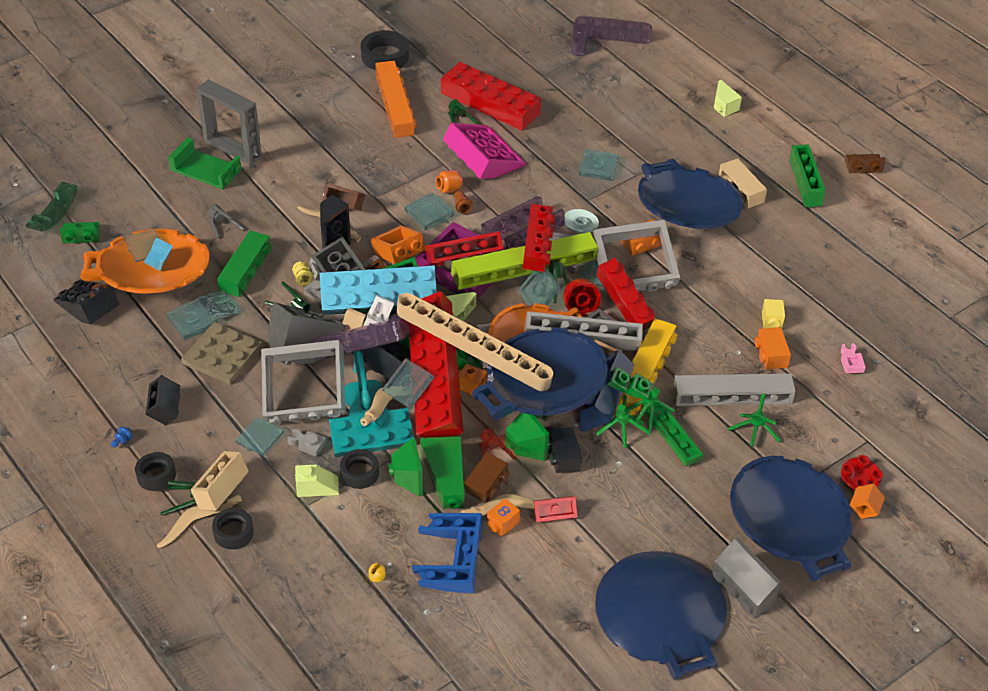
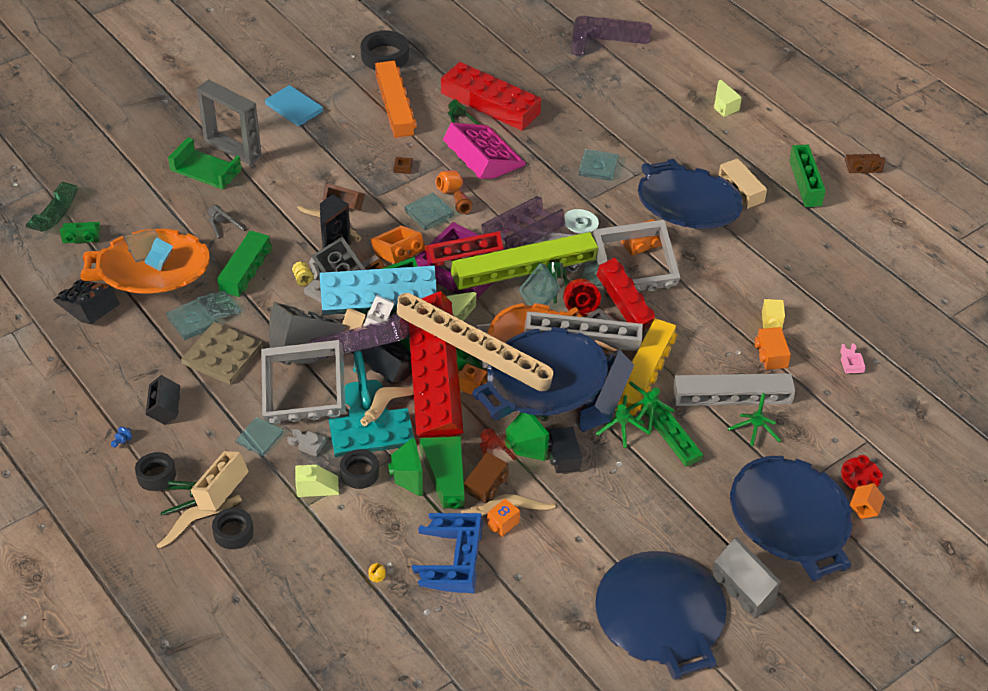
(294, 105): none -> dark azure tile
(297, 302): dark green plant -> none
(403, 165): none -> reddish brown tile
(408, 383): clear light blue tile -> none
(538, 238): red brick -> none
(555, 508): plate -> none
(633, 386): green slope -> none

